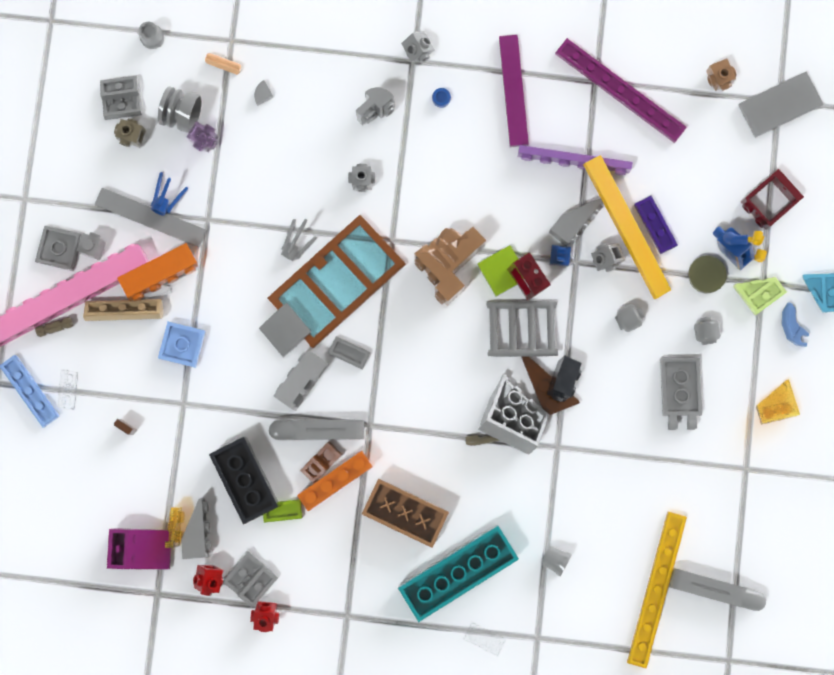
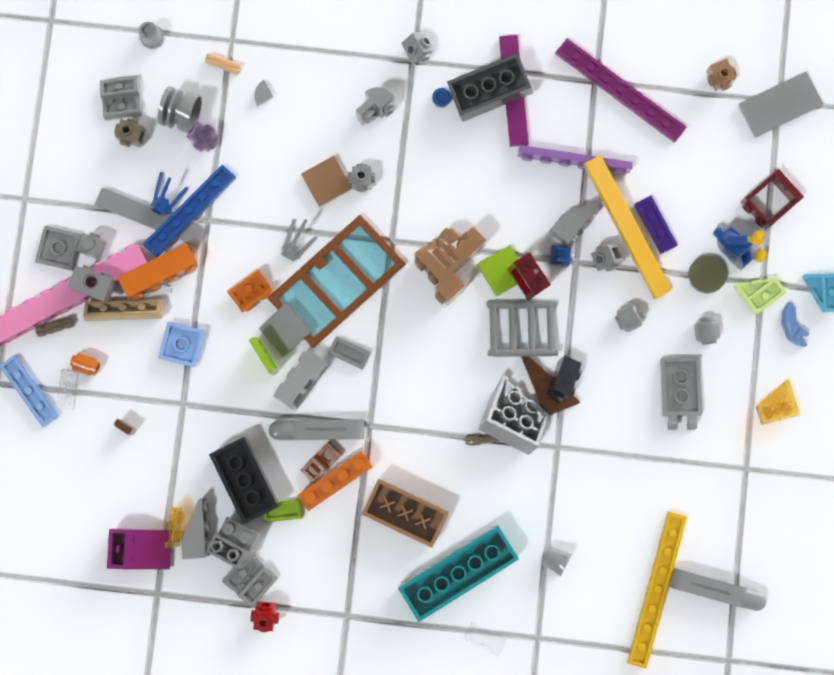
(80, 283): none -> light grey brick
(85, 364): none -> orange brick
(189, 211): none -> blue tile
(208, 579): red brick -> none
(234, 543): none -> light grey brick
(250, 290): none -> orange bracket
(263, 355): none -> lime tile
(326, 181): none -> medium nougat tile
(490, 87): none -> dark grey brick

